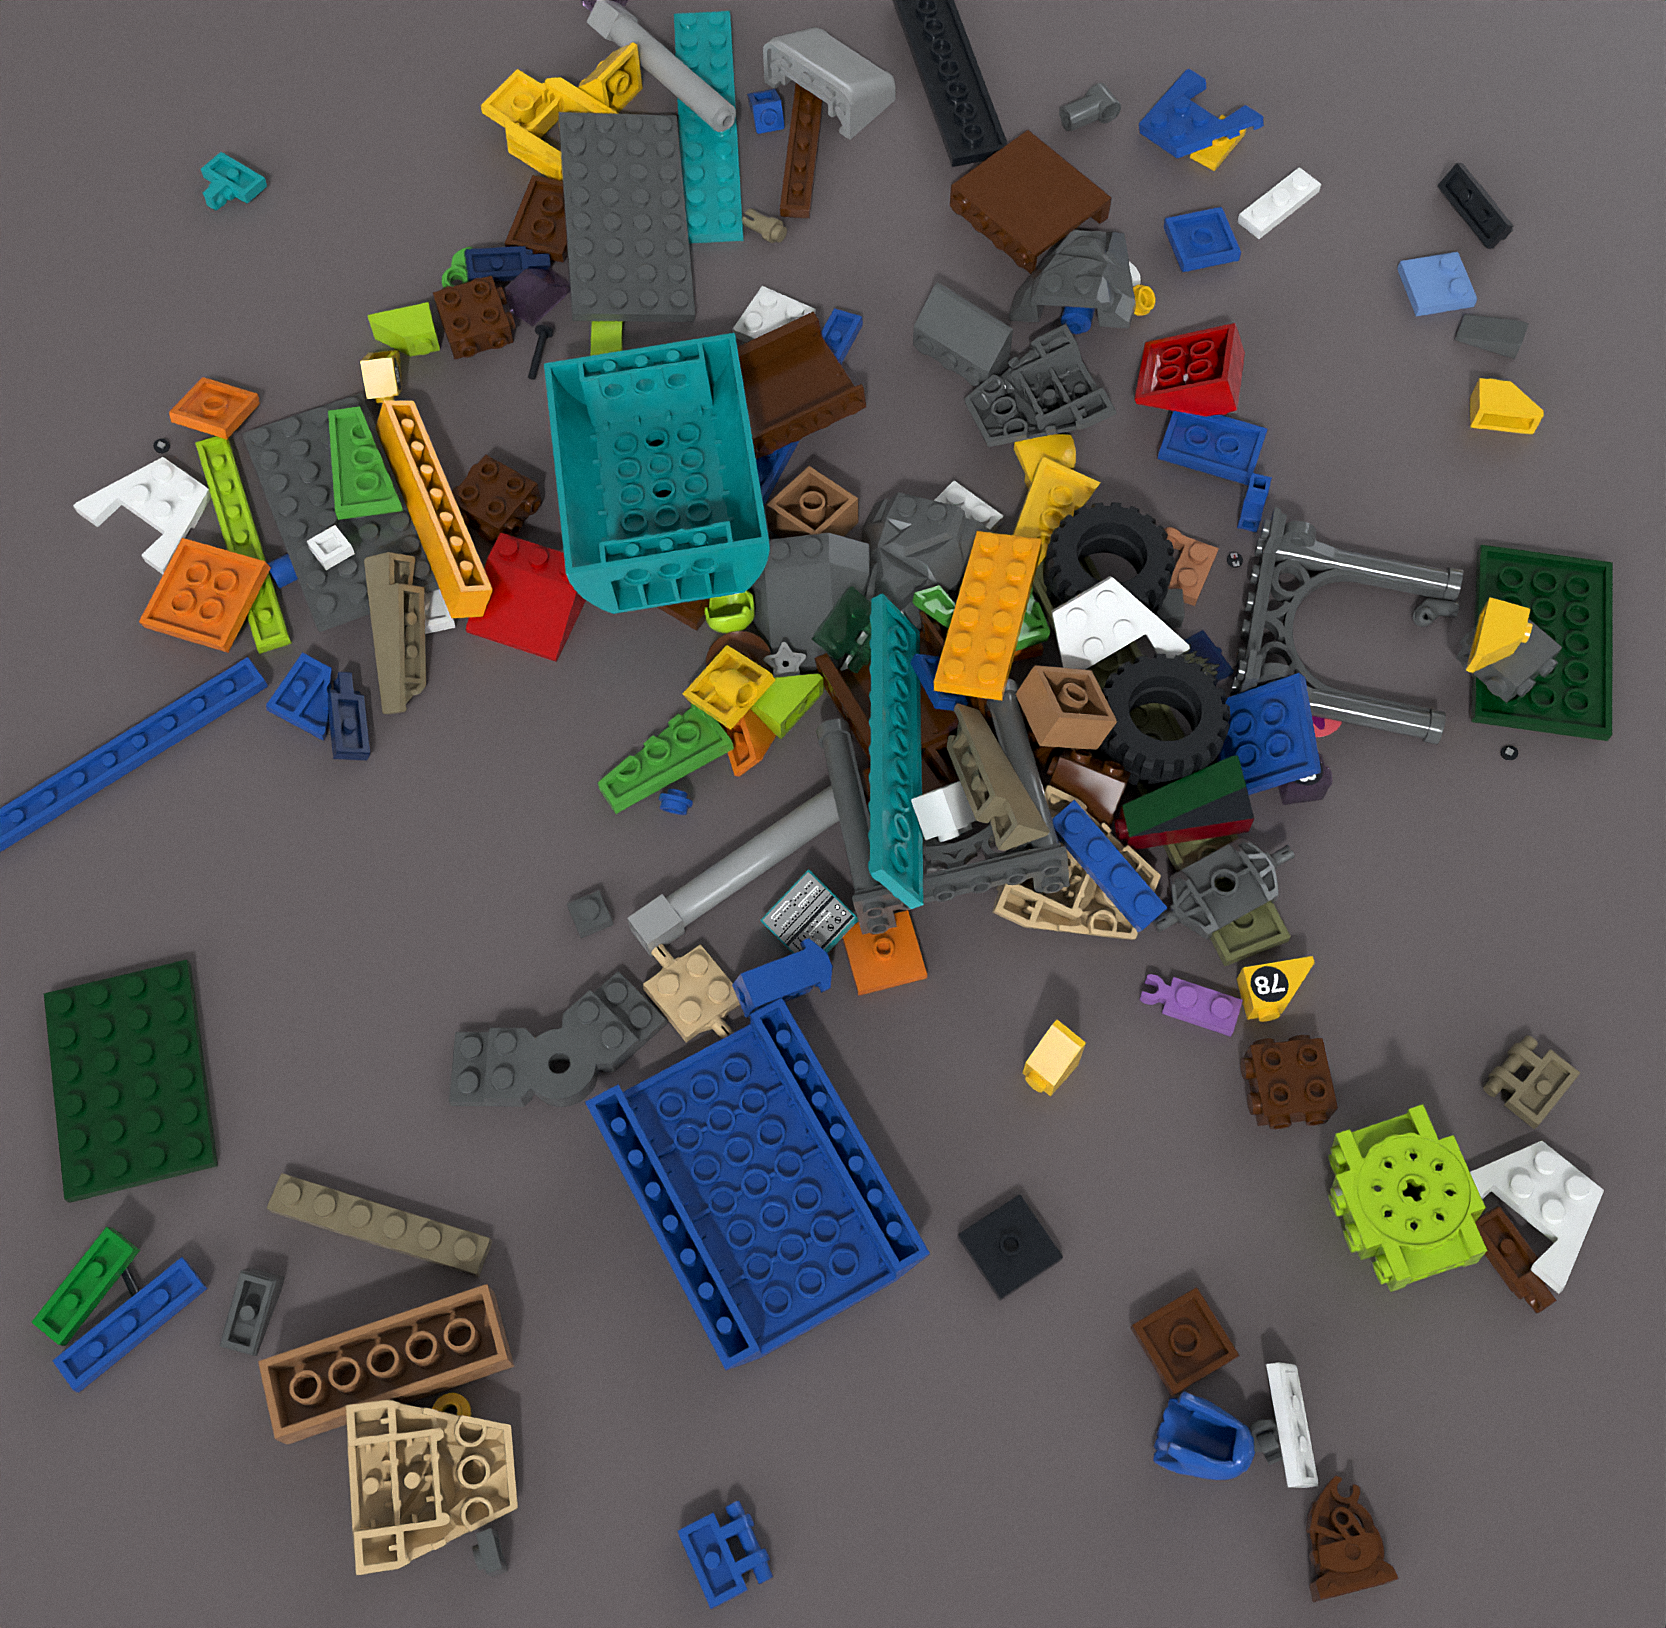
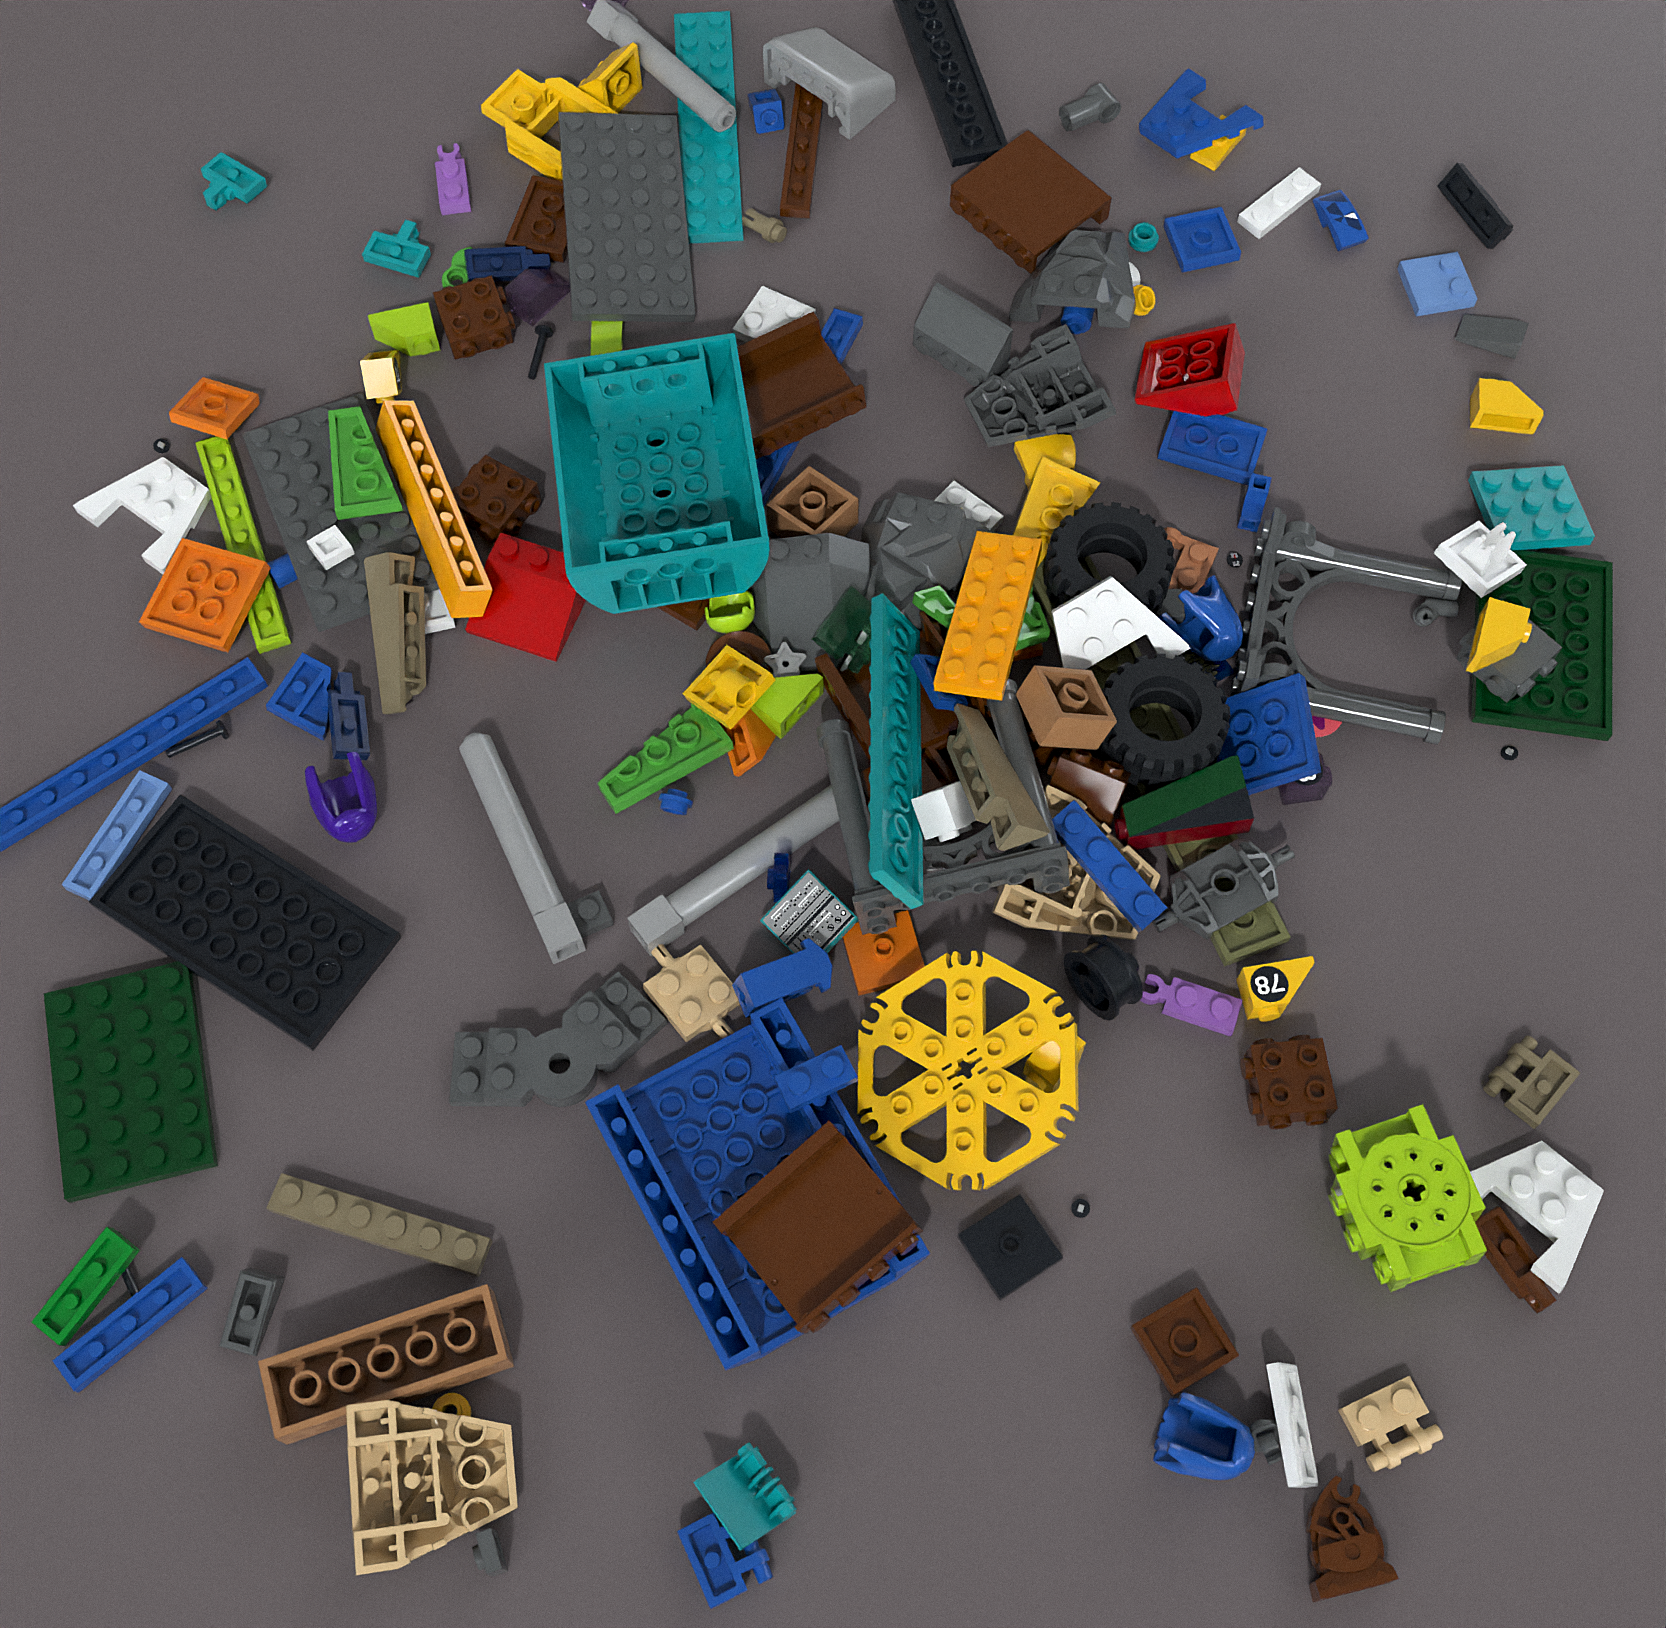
(117, 835): none -> medium blue plate
(220, 730): none -> black pin
(246, 921): none -> black plate
(345, 804): none -> dark purple hair
(399, 251): none -> teal hinge
(452, 182): none -> medium lavender plate
(521, 848): none -> light grey brick
(746, 1496): none -> teal hinge
(779, 877): none -> clear blue plate
(816, 1078): none -> blue plate
(819, 1227): none -> reddish brown panel
(995, 1086): none -> yellow plate
(1080, 1208): none -> black piece
(1103, 976): none -> black wheel
(1143, 237): none -> teal plate
(1209, 623): none -> blue hair
(1341, 218): none -> blue slope
(1385, 1411): none -> tan plate
(1481, 557): none -> white plate
(1533, 504): none -> teal plate

